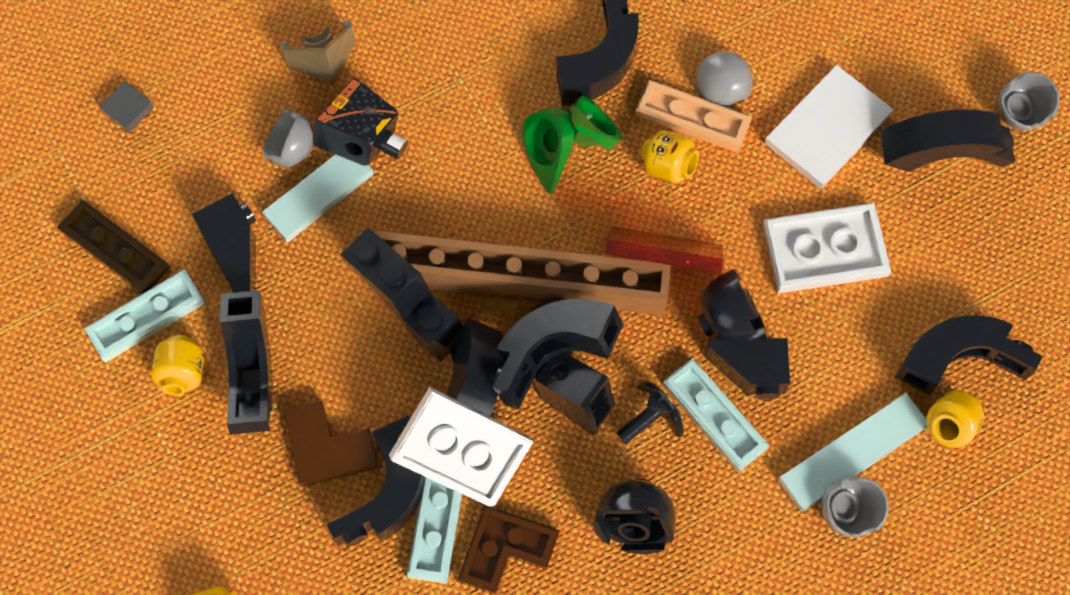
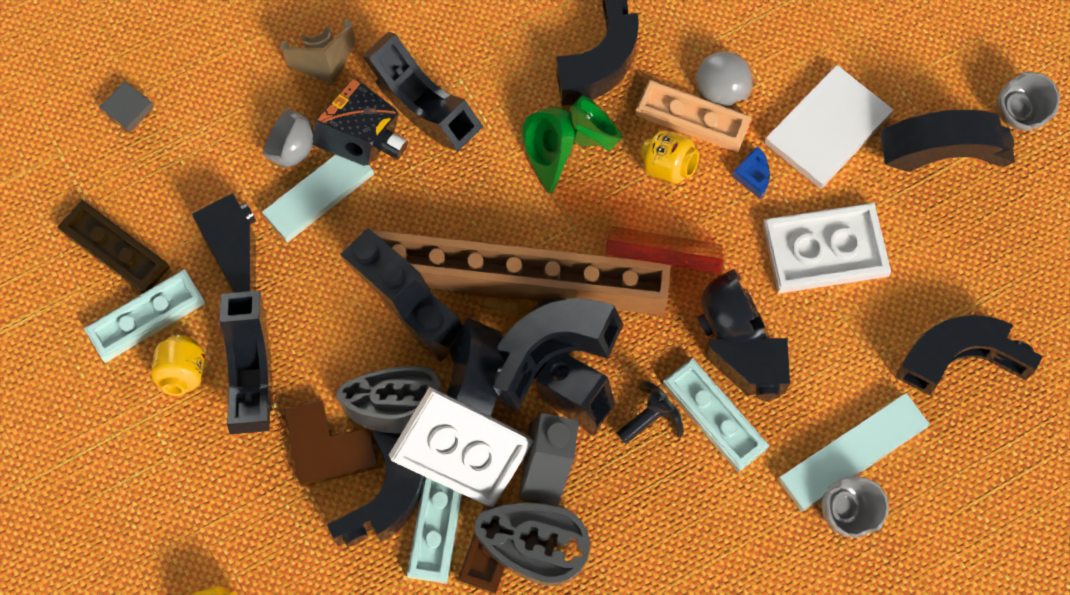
(387, 397): none -> dark grey piece
(419, 99): none -> black arch
(534, 564): none -> dark grey piece
(548, 459): none -> dark grey slope
(636, 515): black cylinder -> none
(754, 173): none -> blue tile
(955, 419): yellow head -> none

